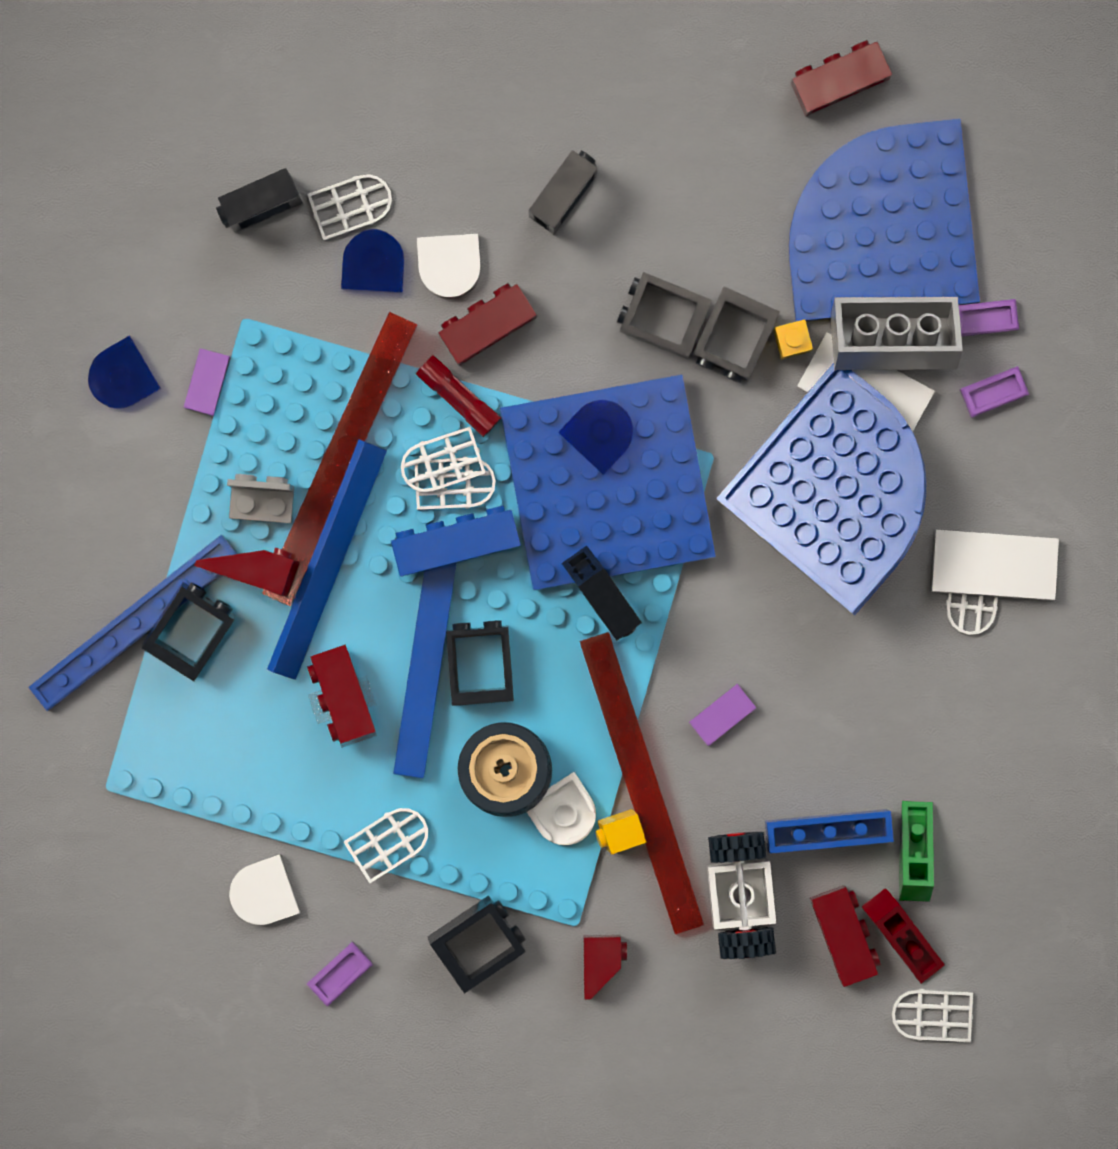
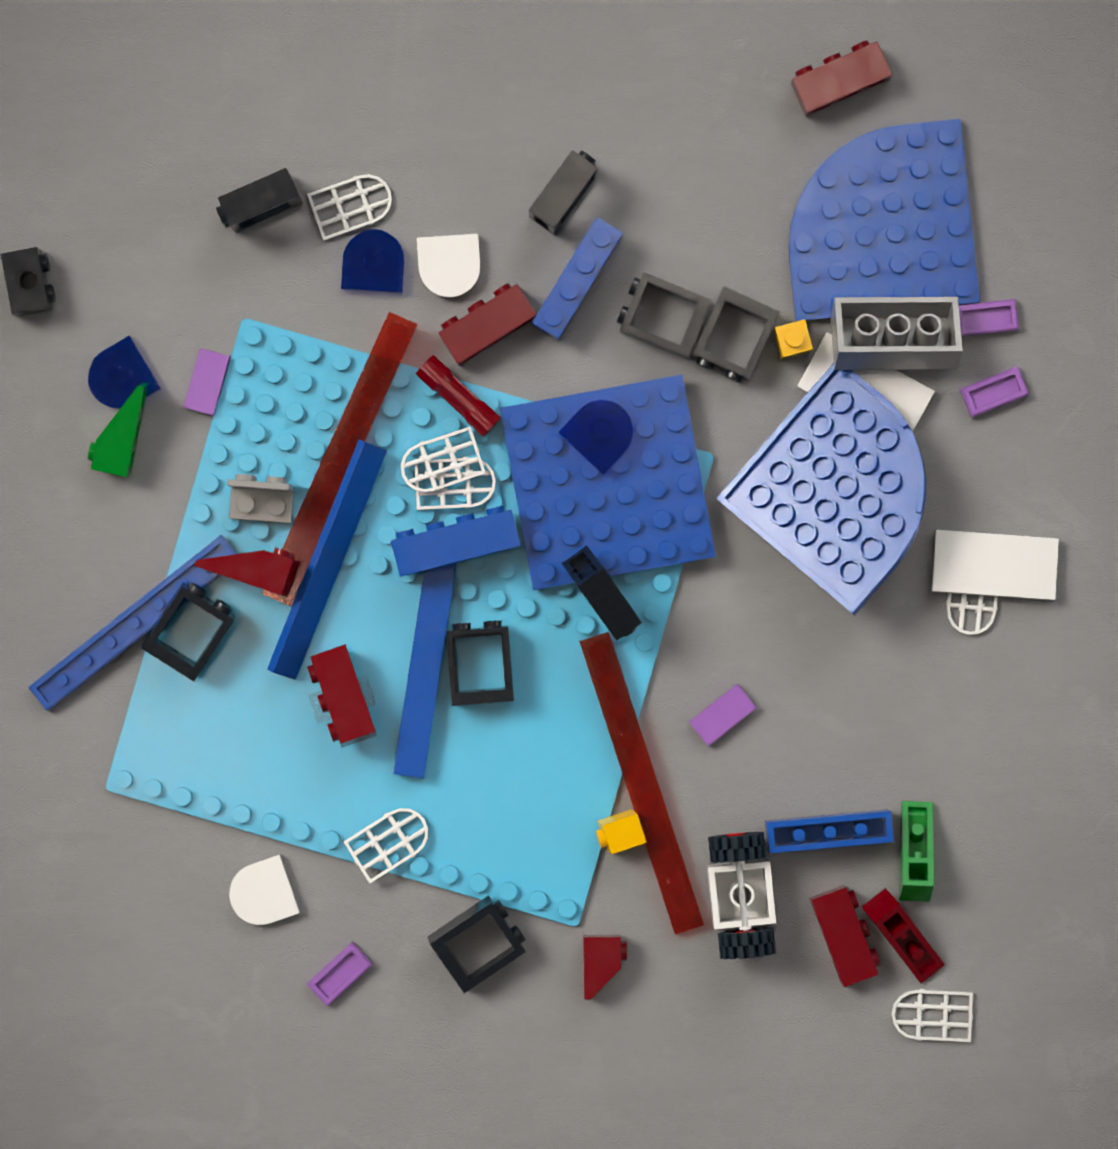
(16, 267): none -> black brick
(117, 443): none -> green slope
(499, 746): wheel -> none
(565, 812): white tile -> none
(577, 279): none -> blue brick

